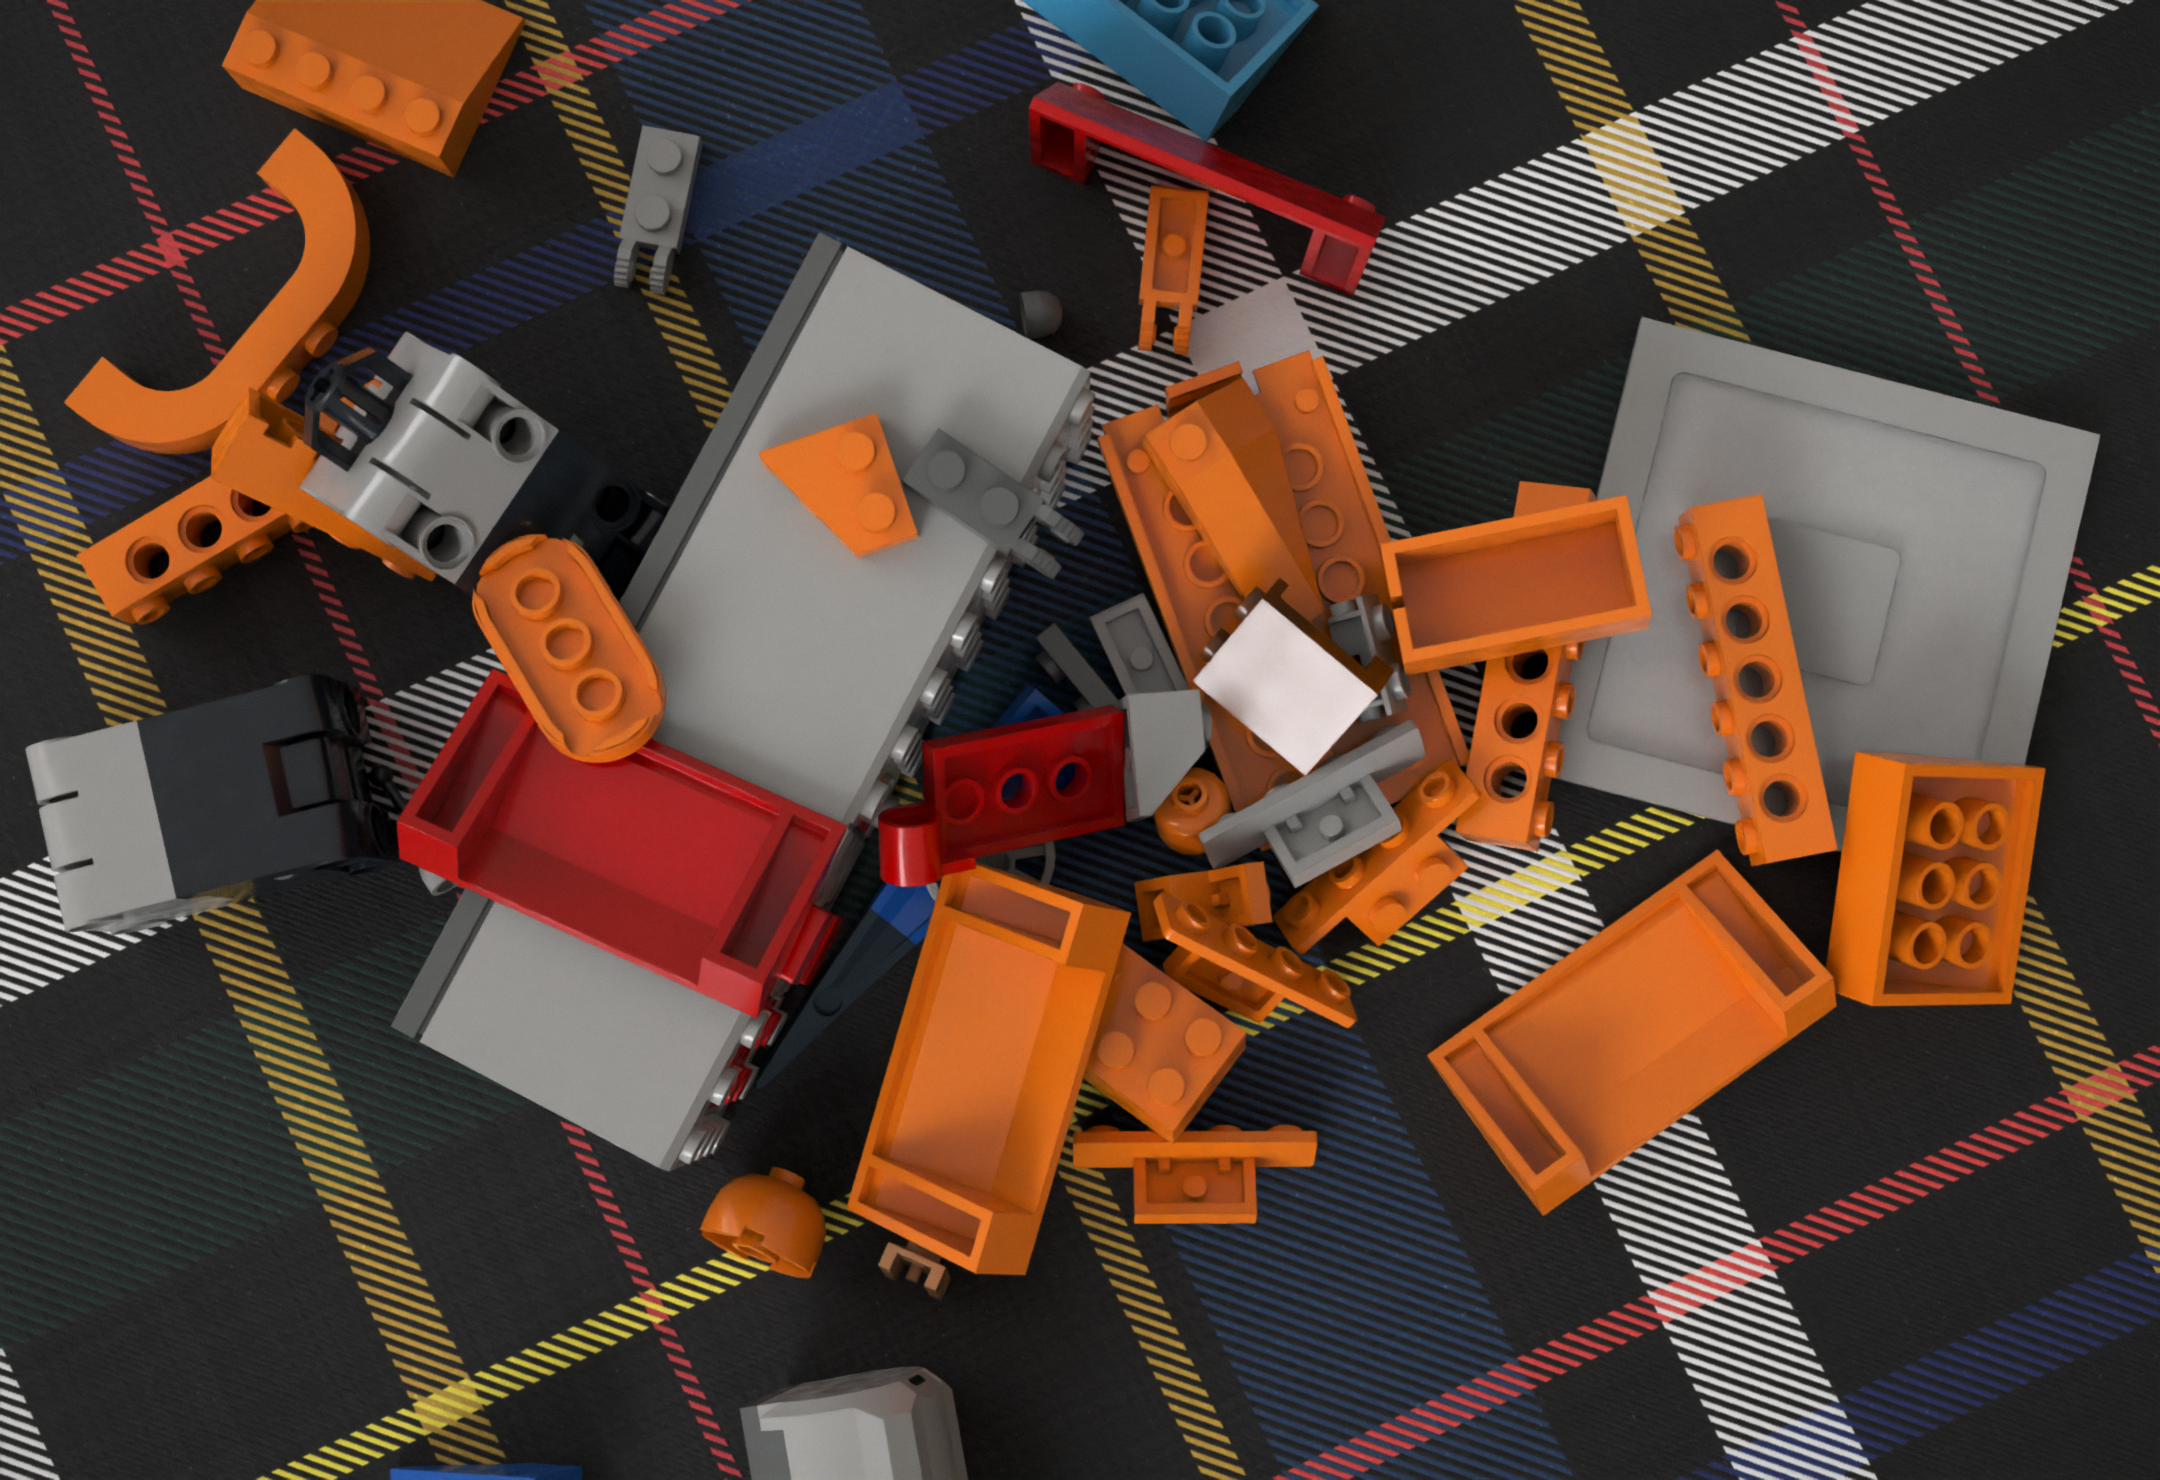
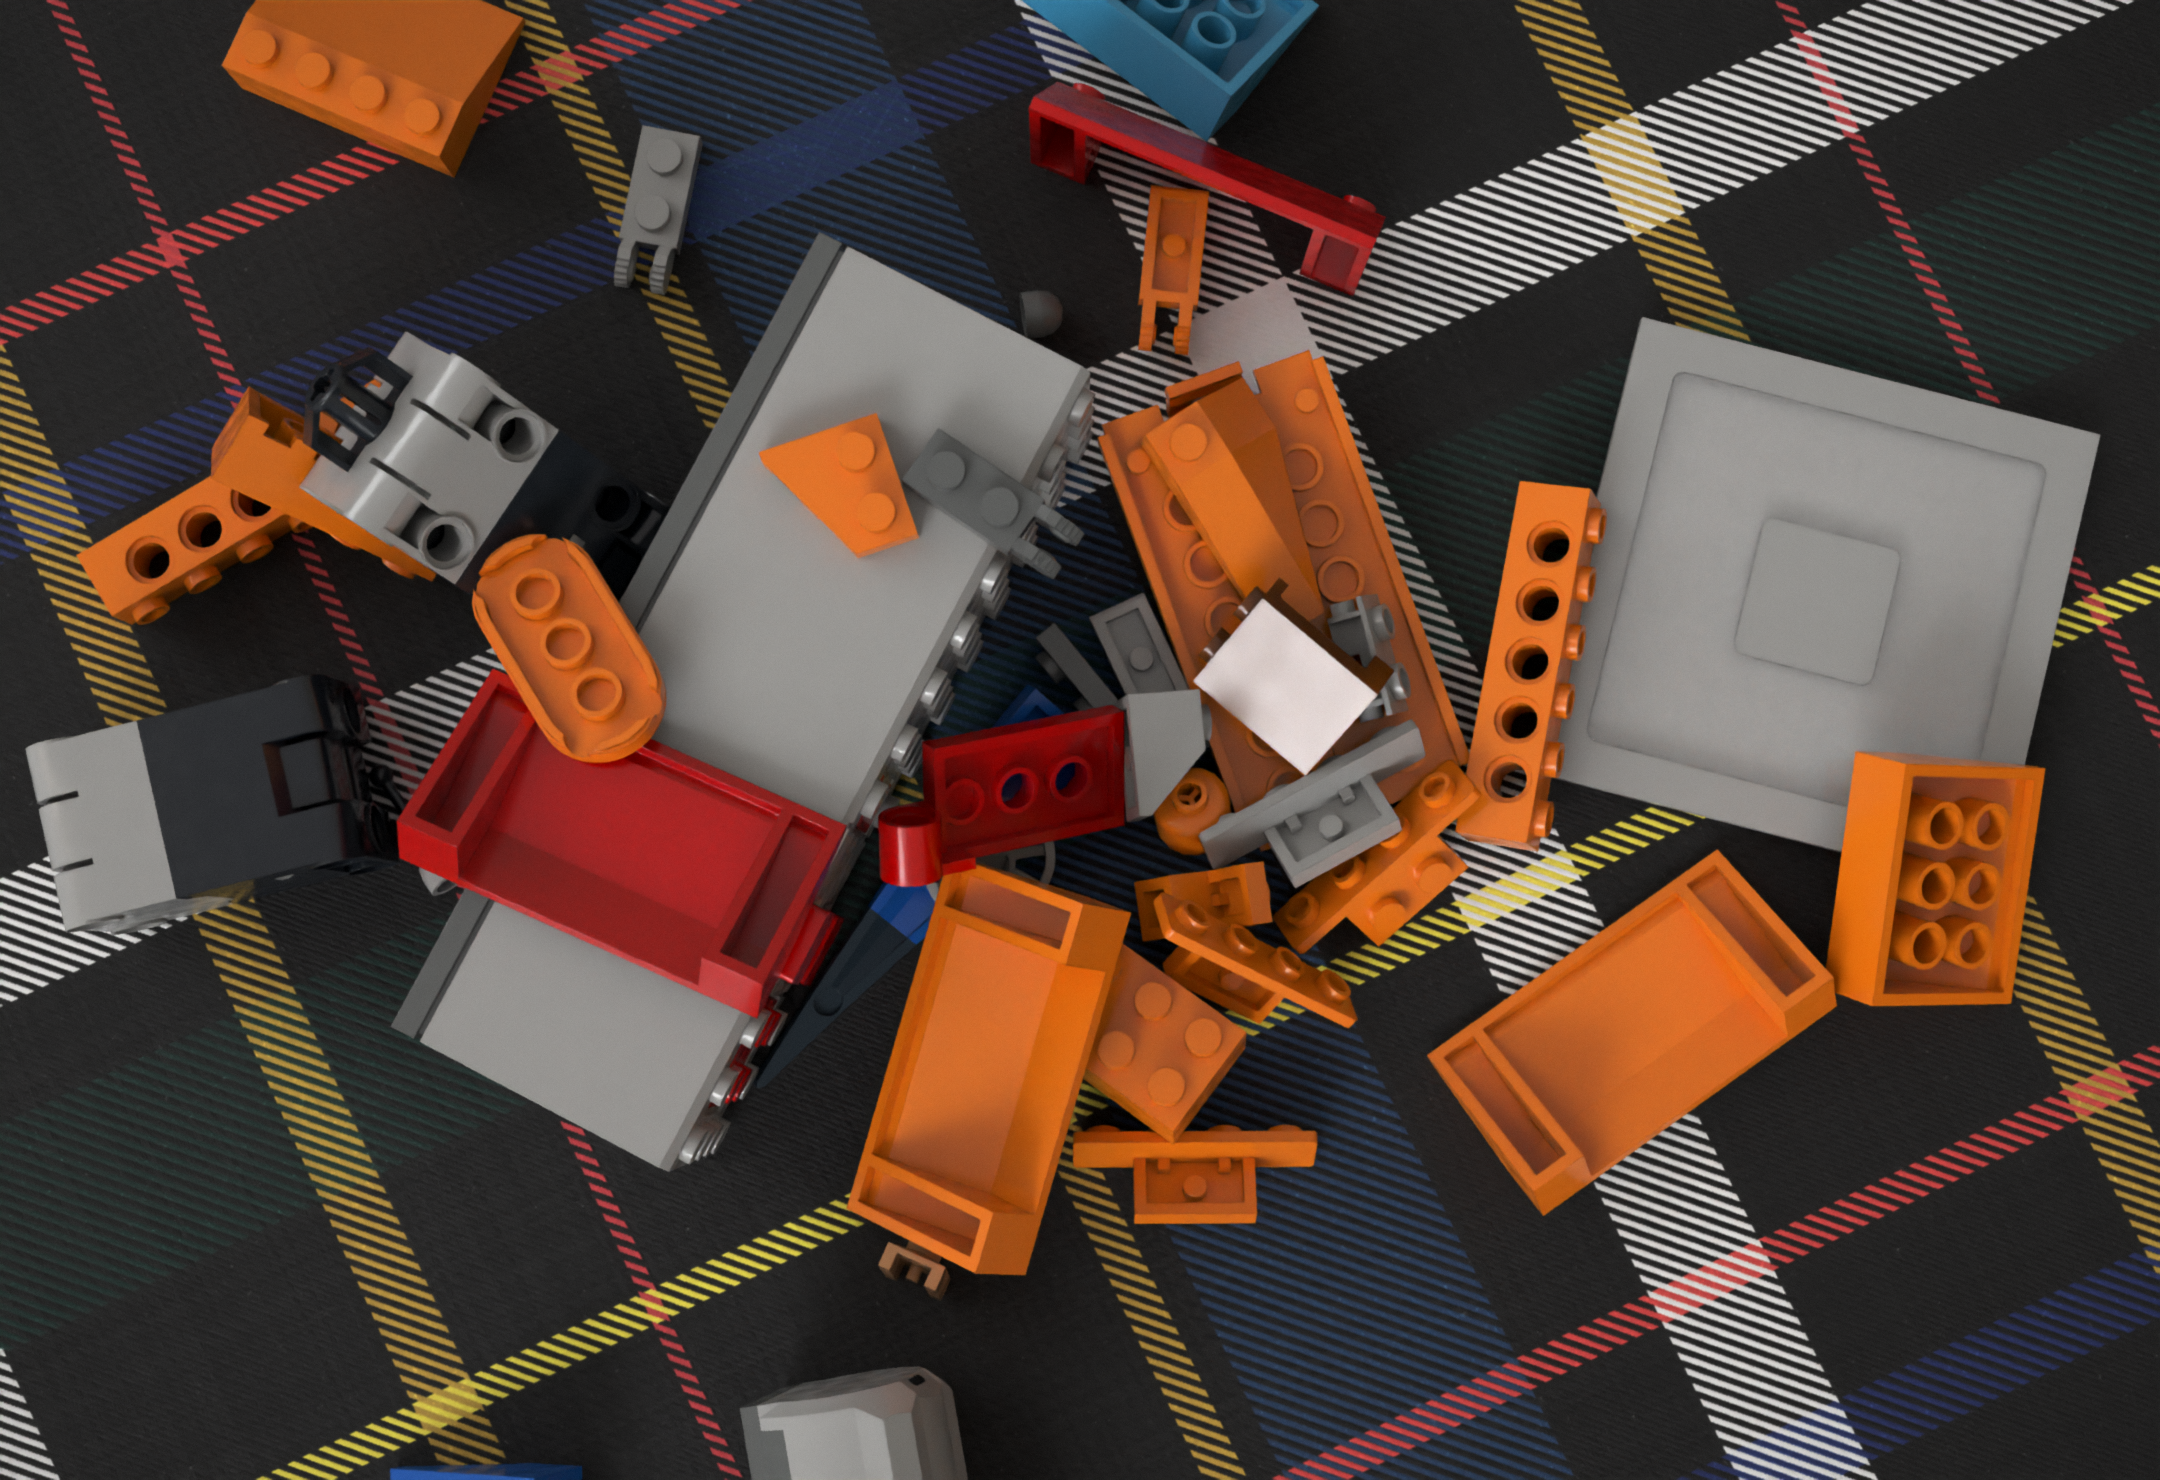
(277, 344): orange arch -> none
(768, 1221): orange cylinder -> none
(1516, 585): orange piece -> none
(1744, 532): orange brick -> none

